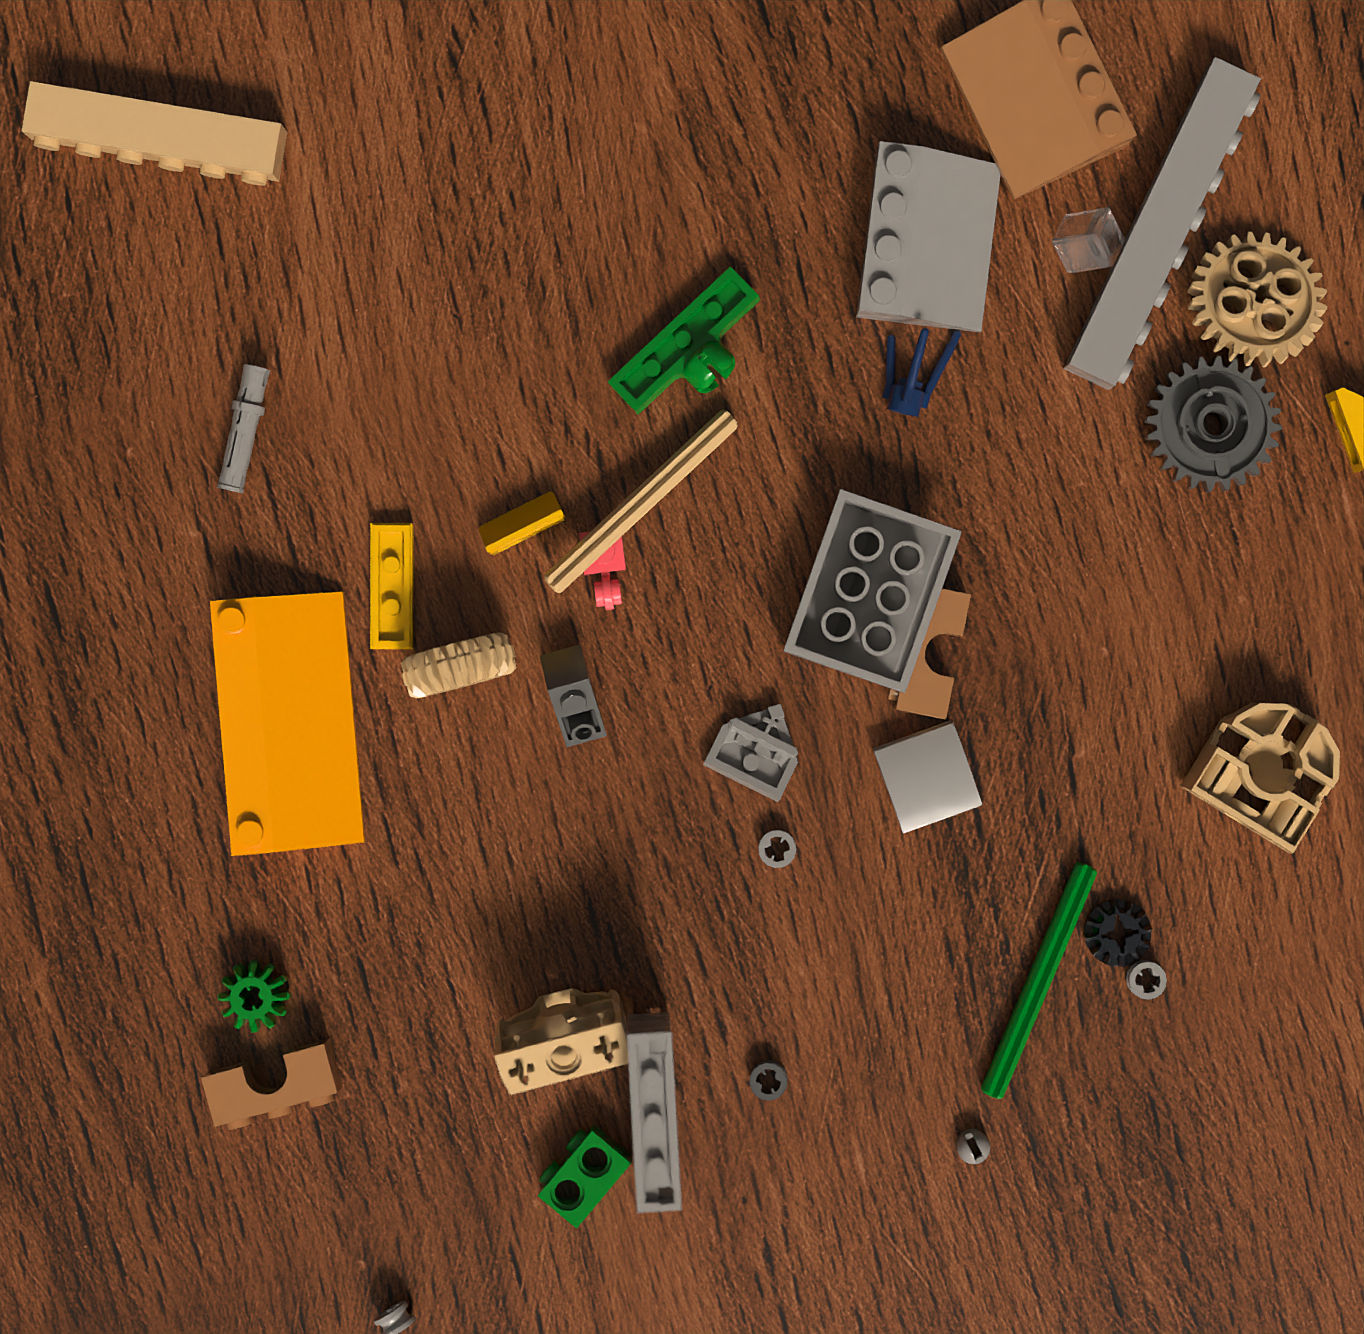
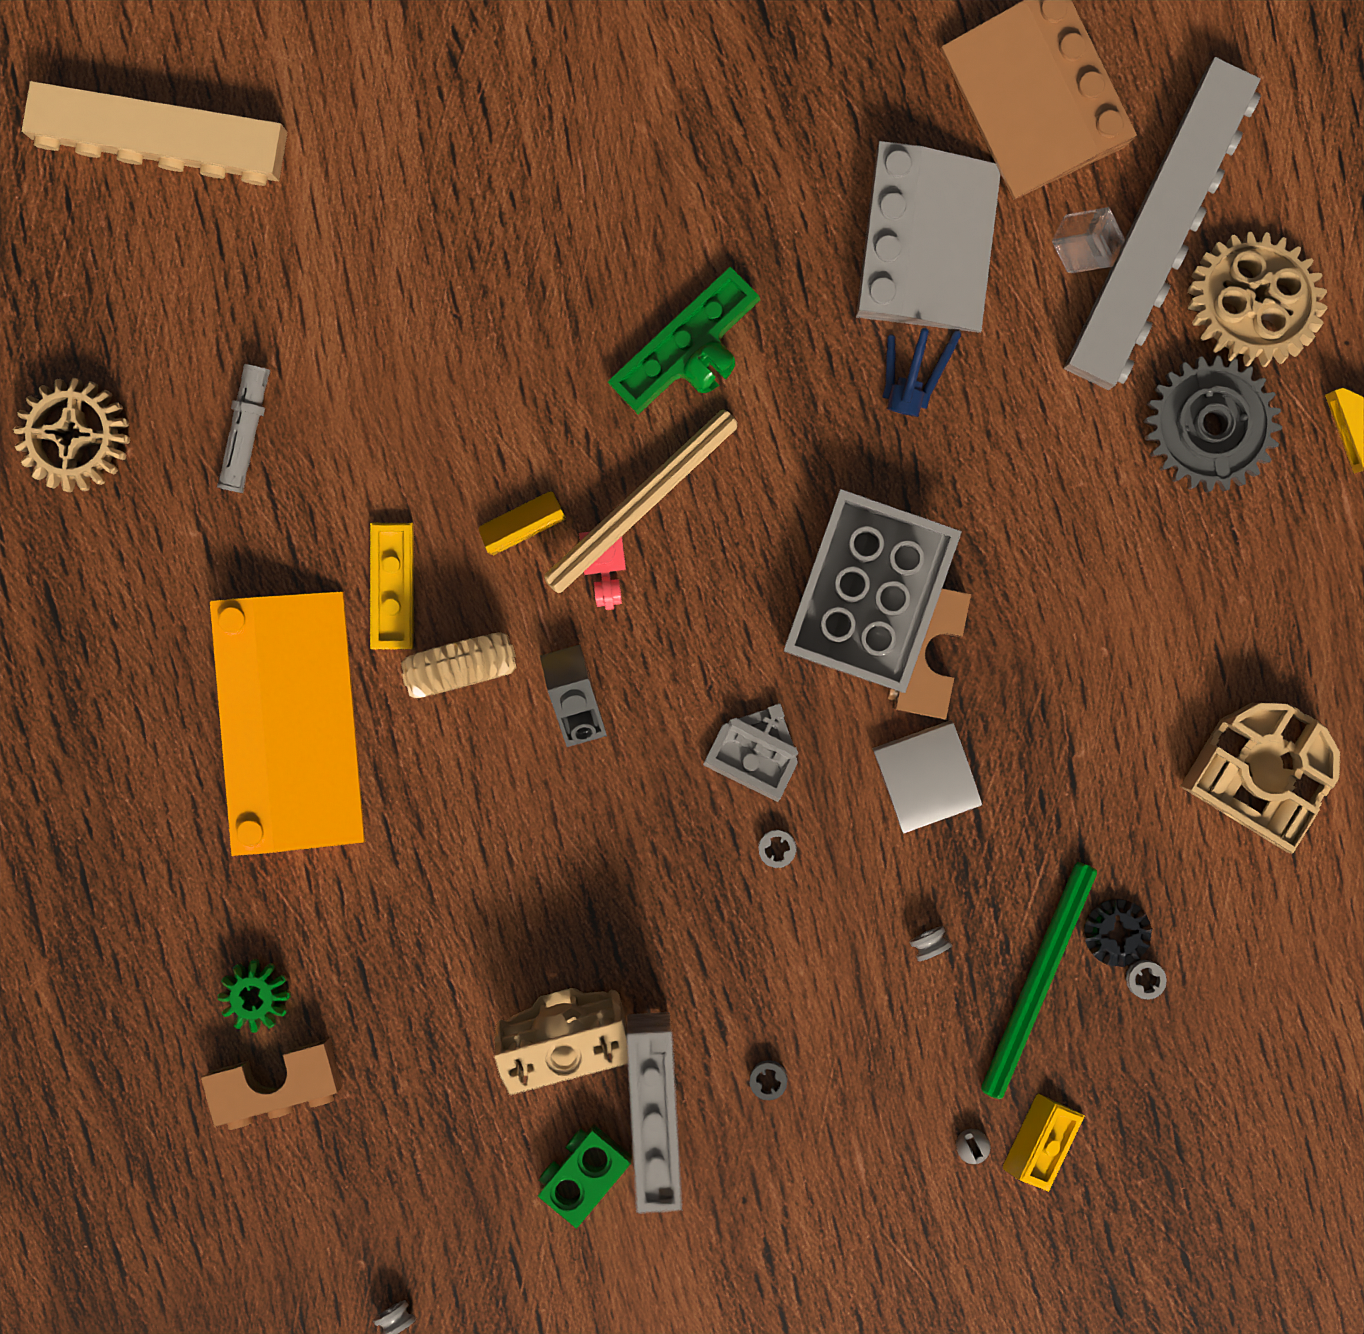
(71, 453): none -> tan gear
(930, 943): none -> light grey bush
(1043, 1142): none -> yellow slope

